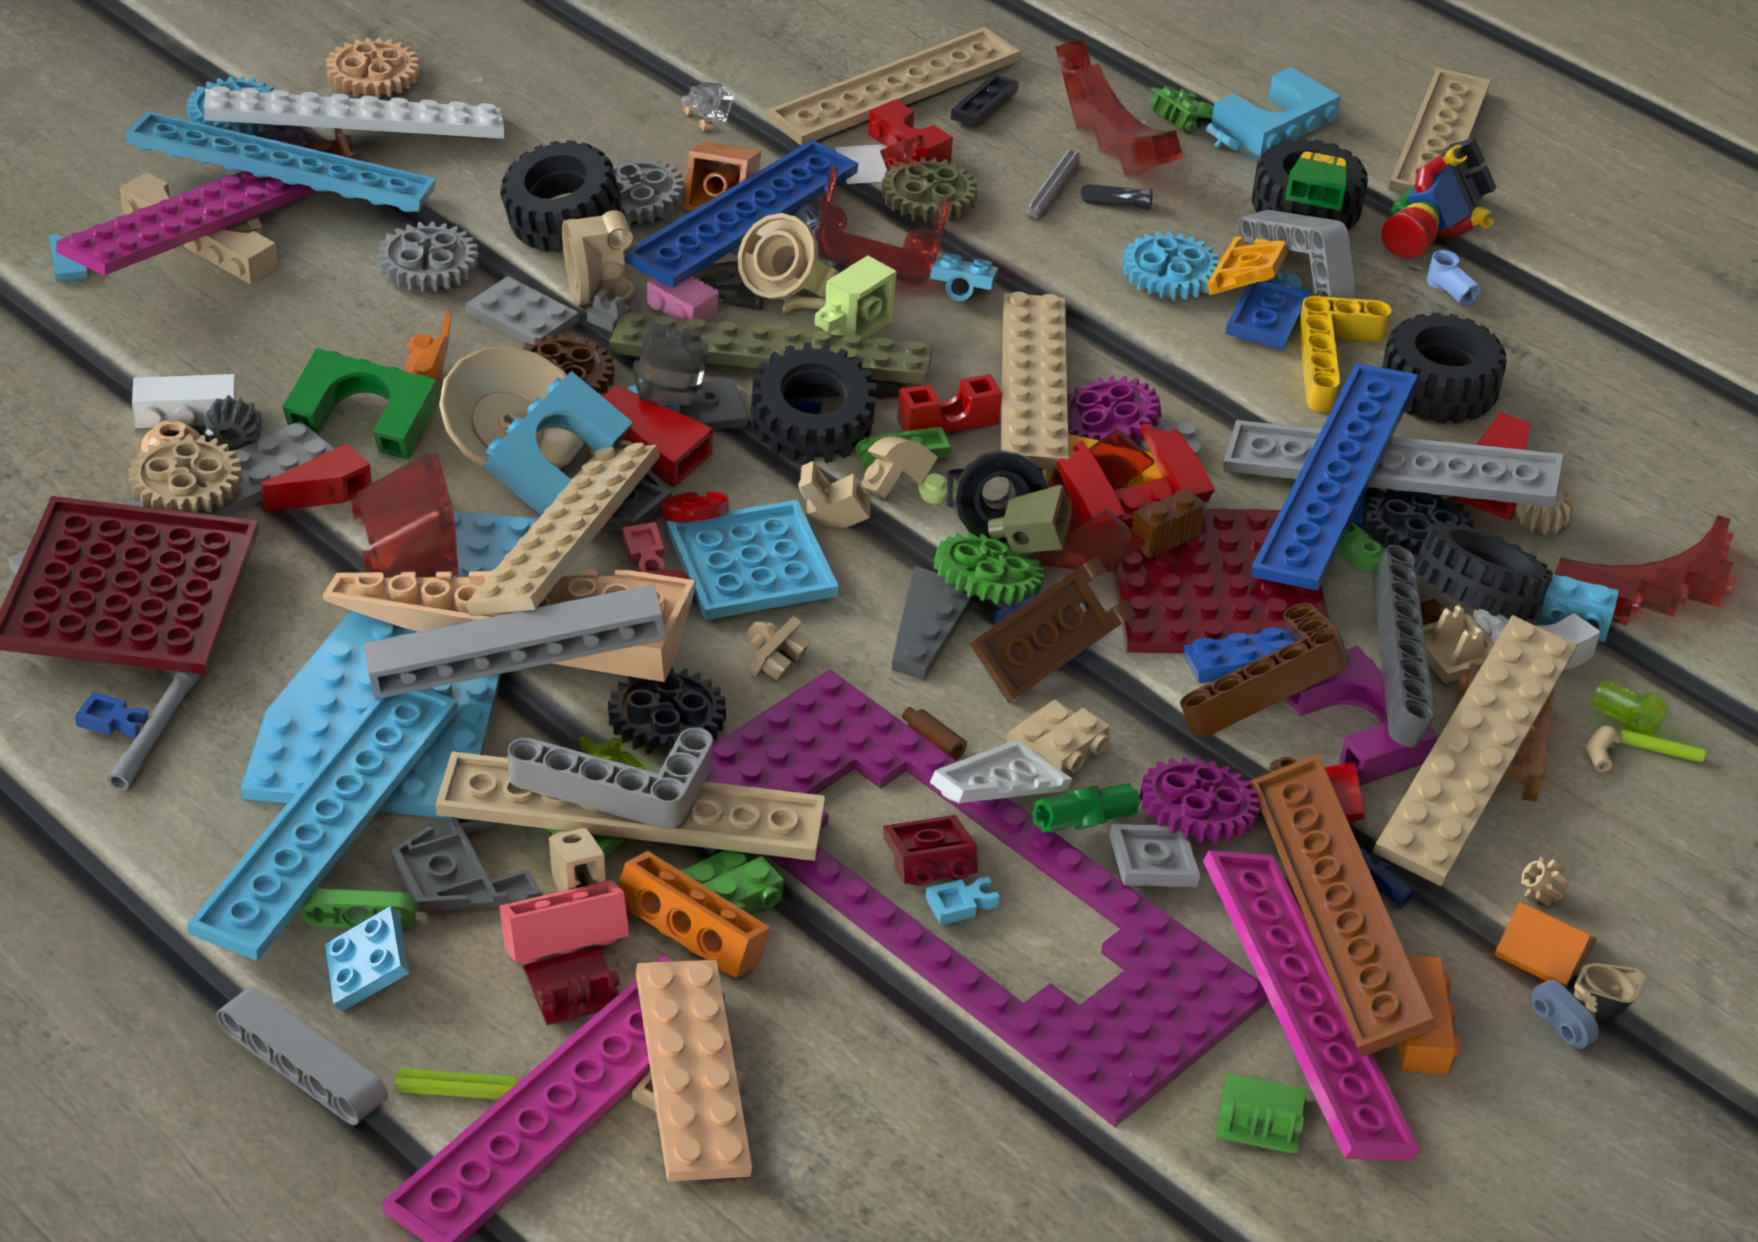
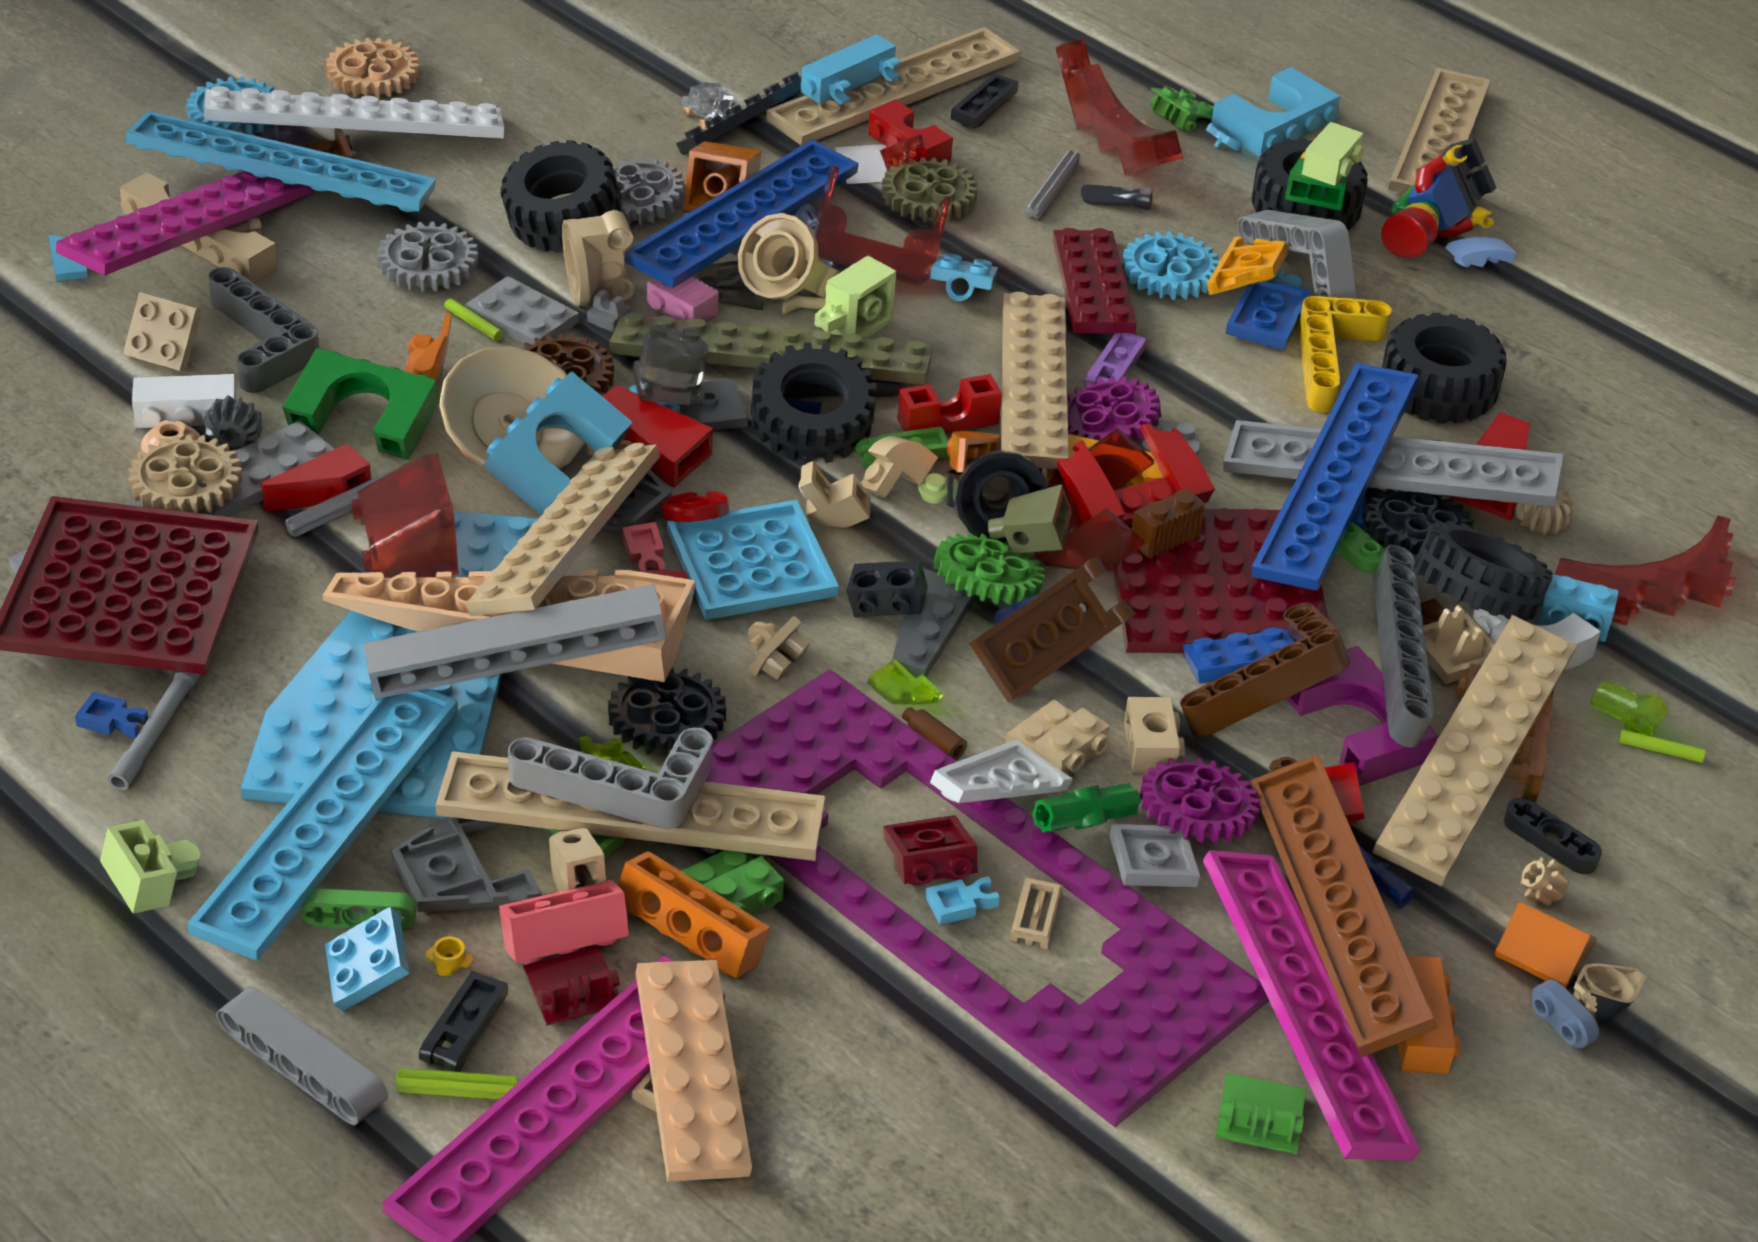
(146, 866): none -> yellowish green brick
(162, 331): none -> tan plate
(285, 335): none -> dark grey beam
(326, 511): none -> light grey axle
(449, 956): none -> yellow plate
(463, 1021): none -> black plate
(473, 319): none -> lime piece
(737, 115): none -> black plate
(849, 69): none -> medium azure brick
(887, 588): none -> black brick
(901, 688): none -> clear neon green slope
(968, 446): none -> orange slope
(1031, 934): none -> tan tile
(1094, 281): none -> dark red plate
(1117, 357): none -> medium lavender plate
(1152, 732): none -> tan brick
(1333, 153): none -> yellowish green brick
(1447, 276): light blue piece -> none
(1479, 250): none -> light blue slope
(1580, 855): none -> black beam
(1598, 746): tan arm -> none

